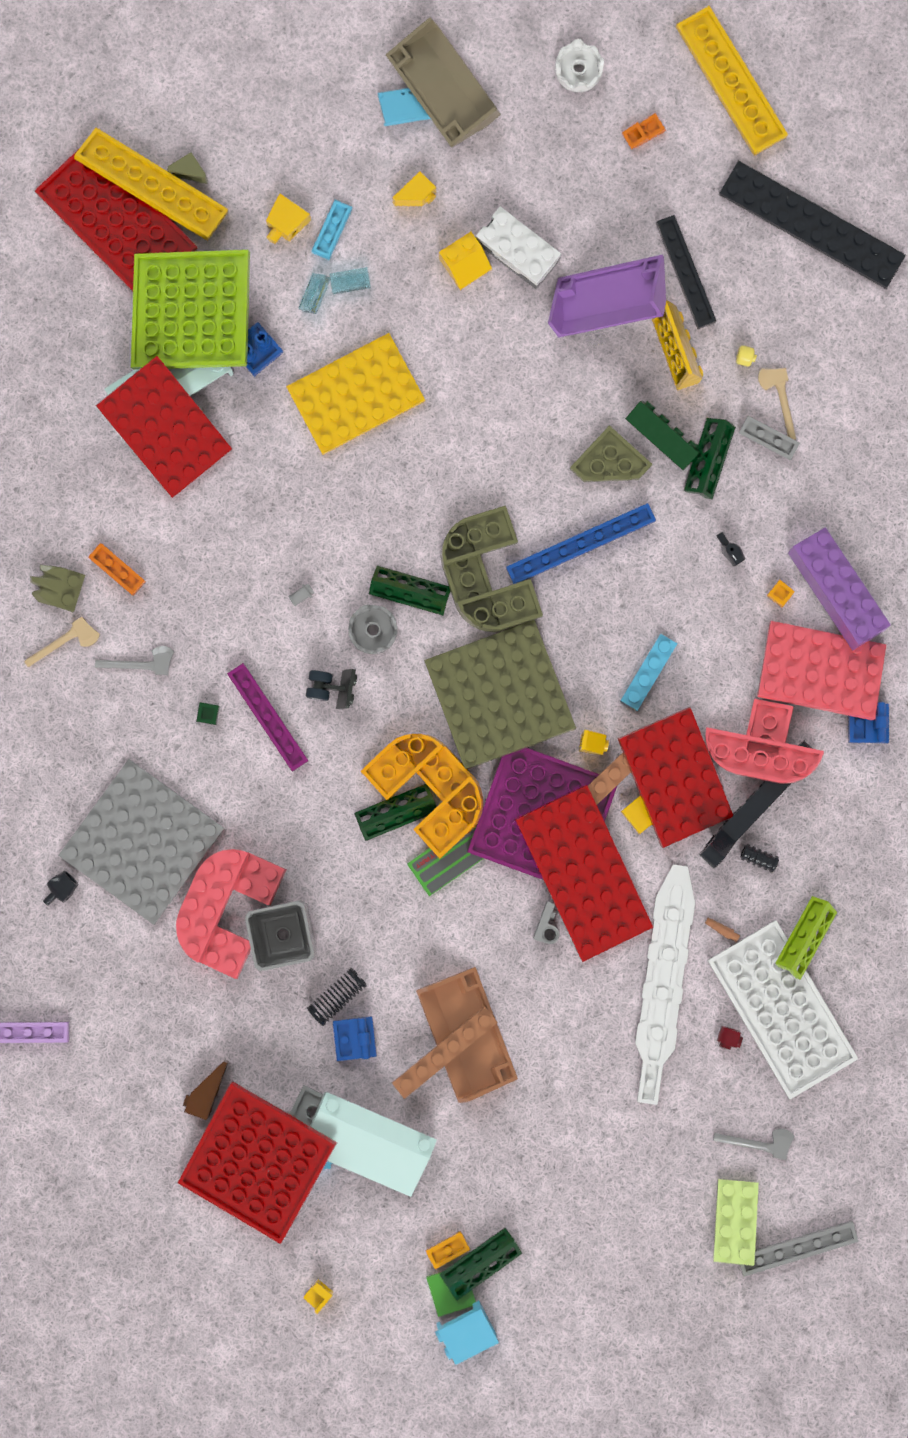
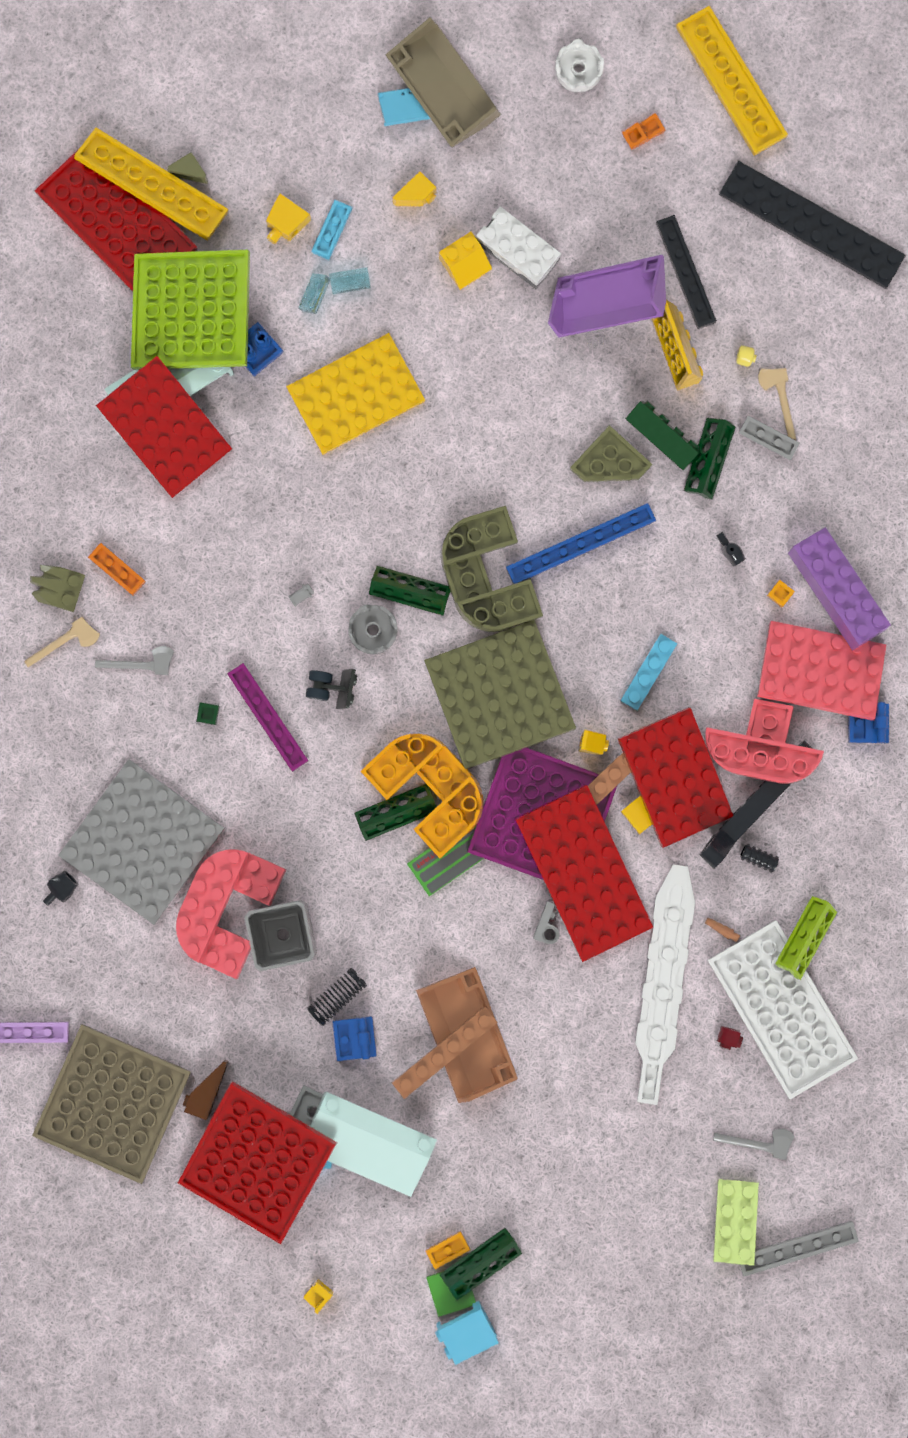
(111, 1103): none -> dark tan plate

